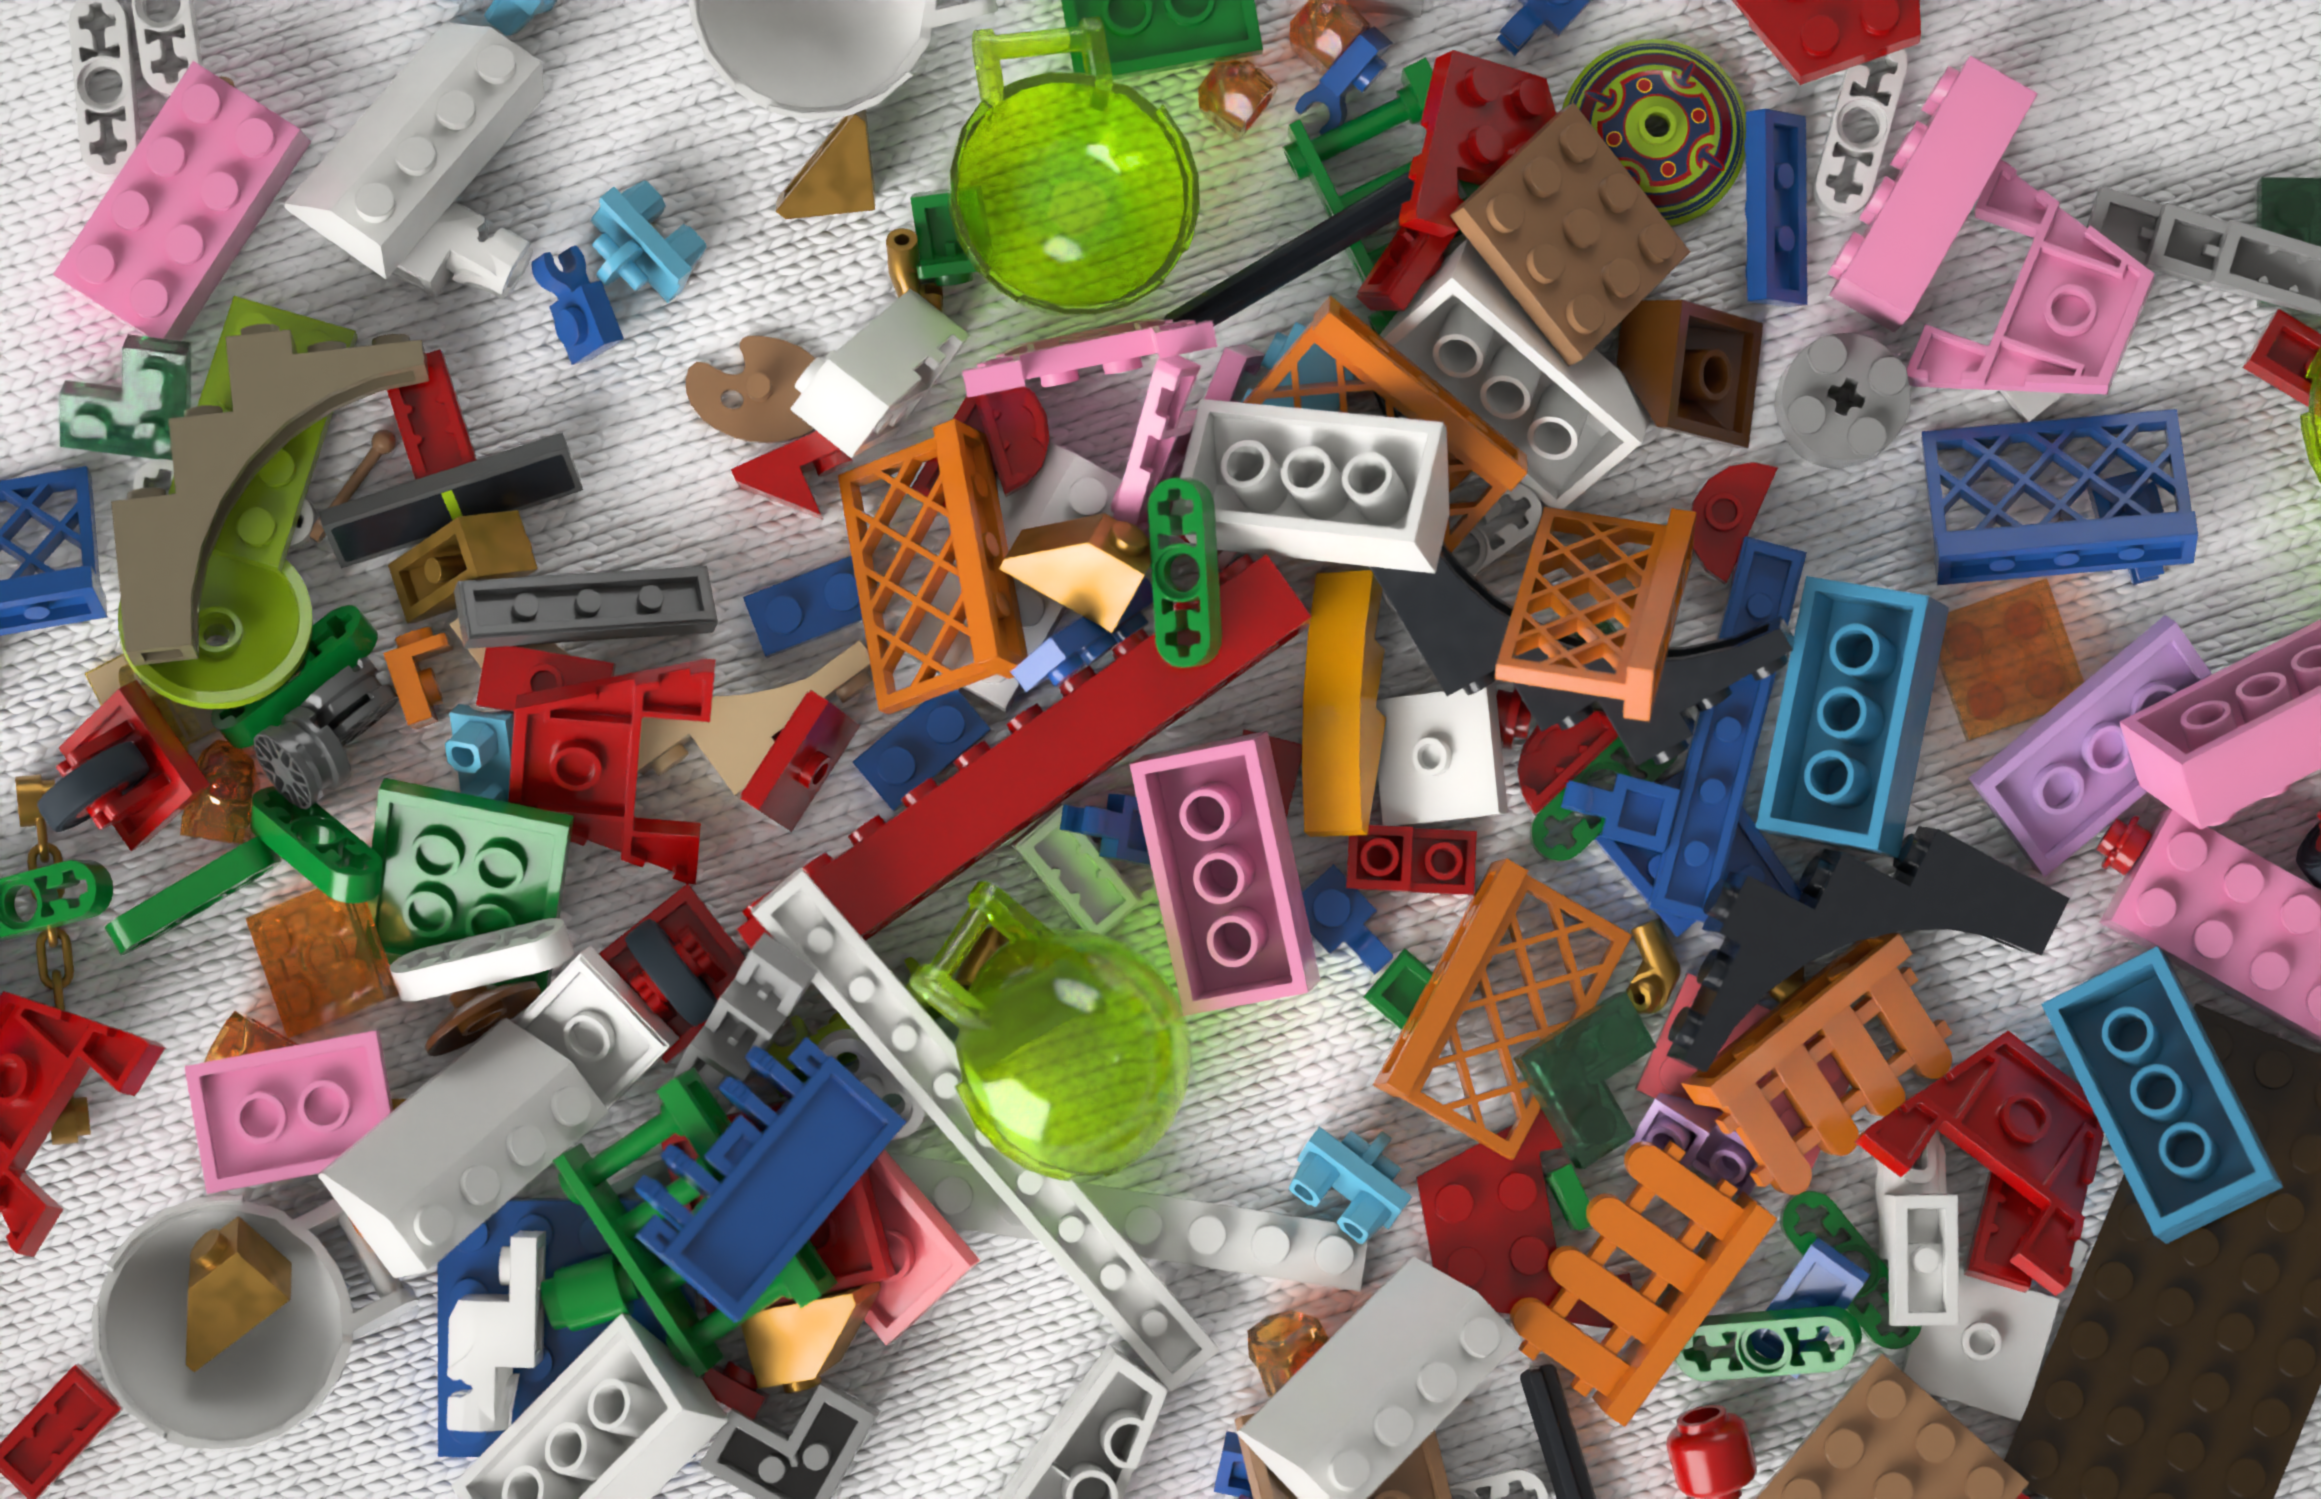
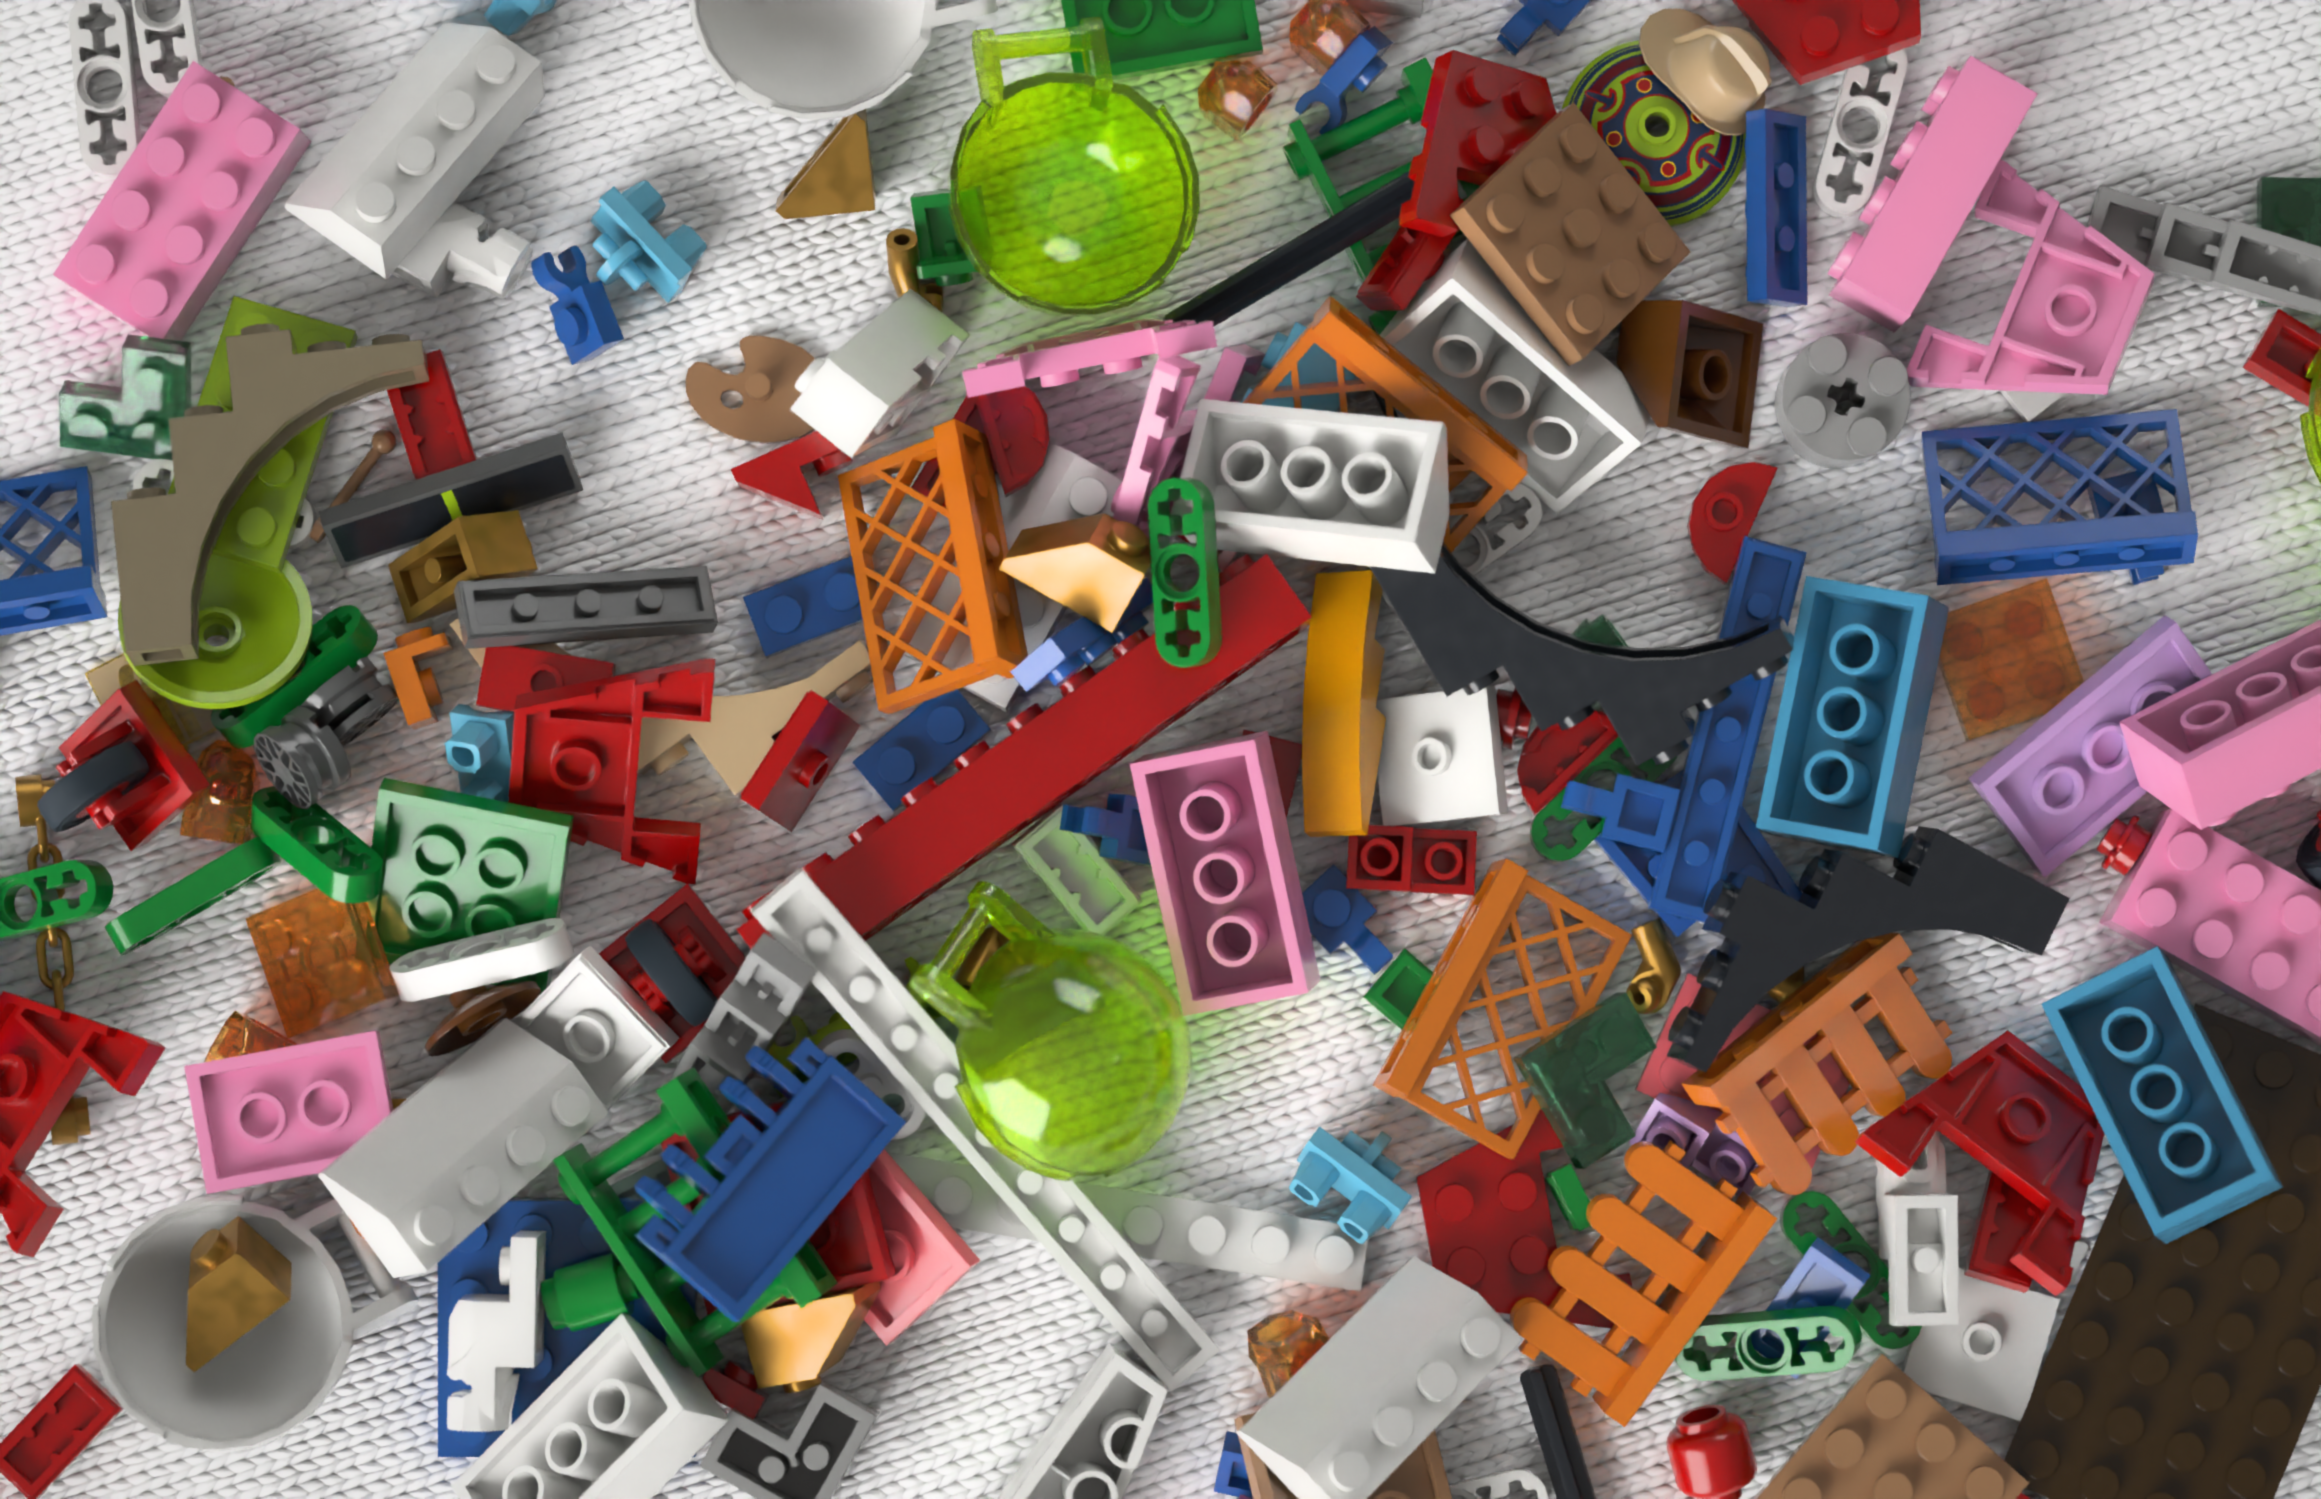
(1645, 612): orange fence -> none
(1707, 67): none -> tan piece

